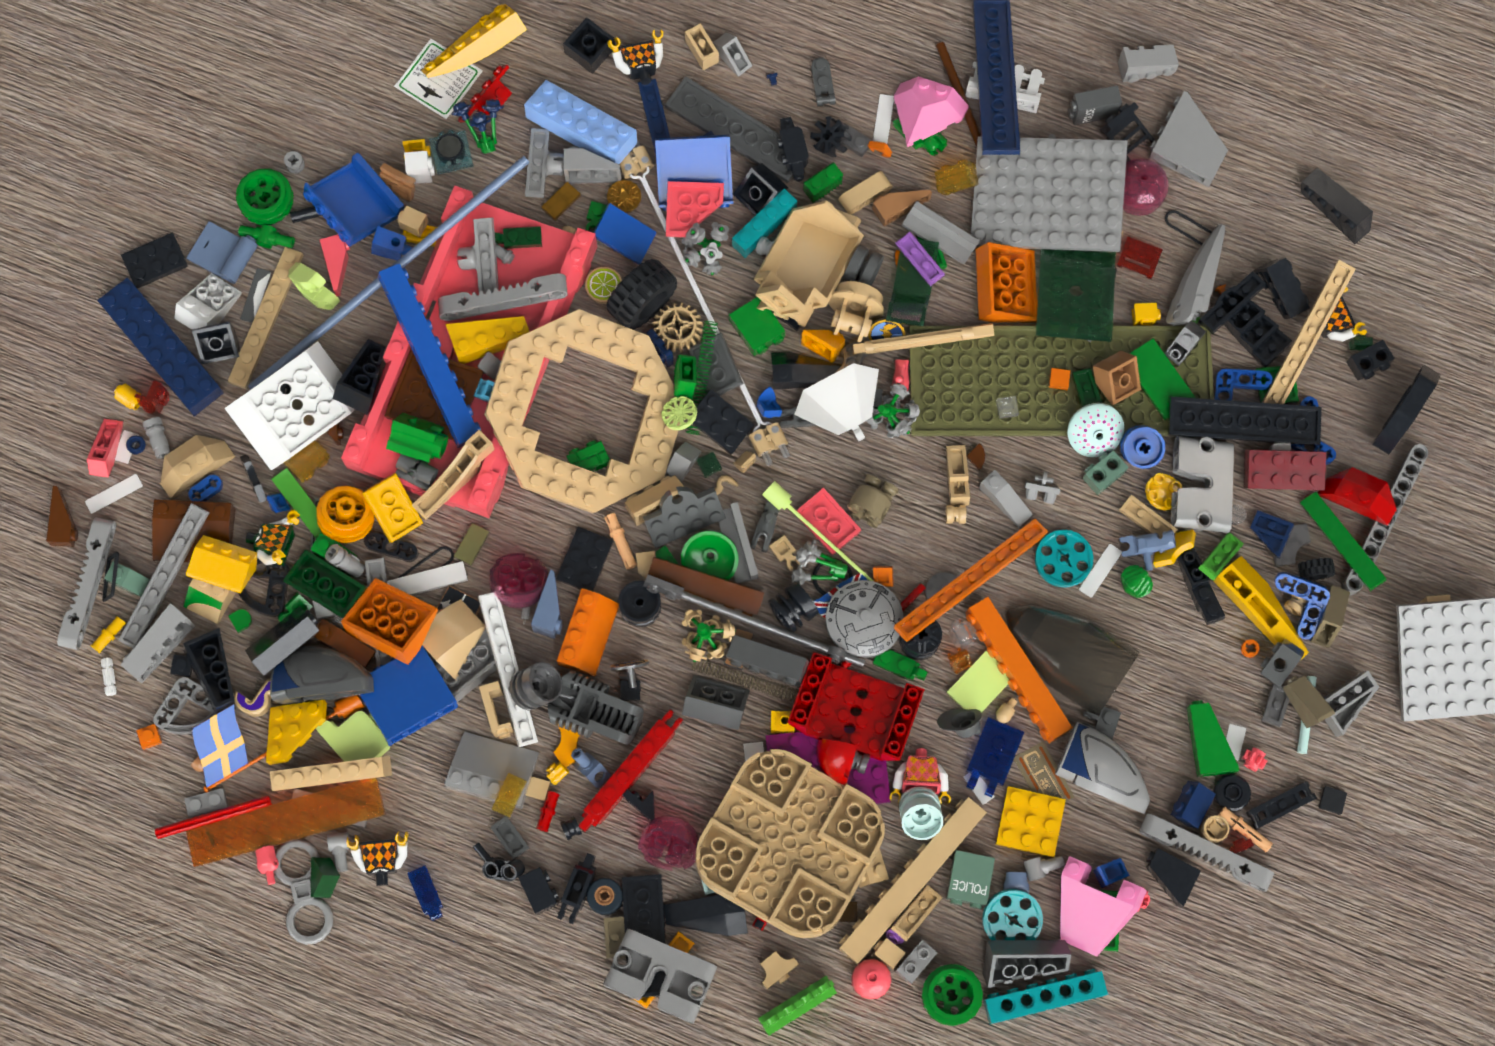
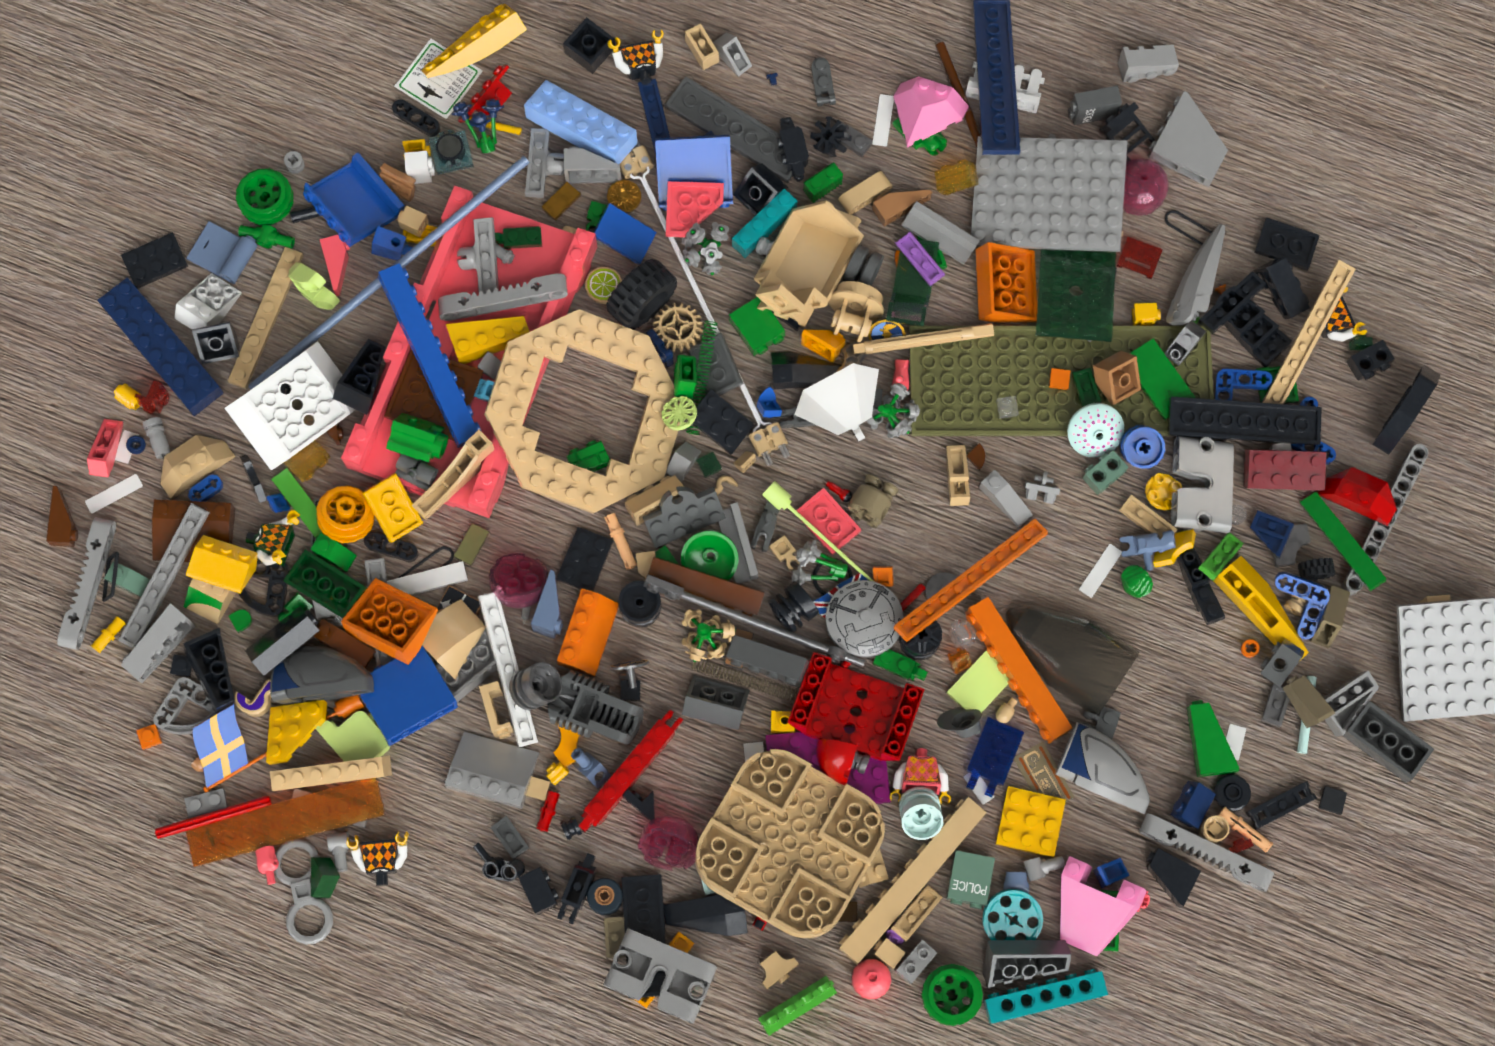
(108, 676): white axle -> none
(255, 295): dark grey sticker -> none
(348, 562): light grey axle -> none
(412, 110): none -> black beam
(426, 892): clear blue hinge -> none
(506, 128): none -> yellow bar
(509, 795): clear yellow plate -> none
(844, 494): none -> red piece
(881, 147): orange tile -> none
(956, 514): tan wheel -> none
(1062, 567): teal wedge -> none
(1254, 759): coral gear -> none
(1286, 241): none -> black plate
(1338, 205): black wedge -> none
(1388, 742): none -> dark grey brick

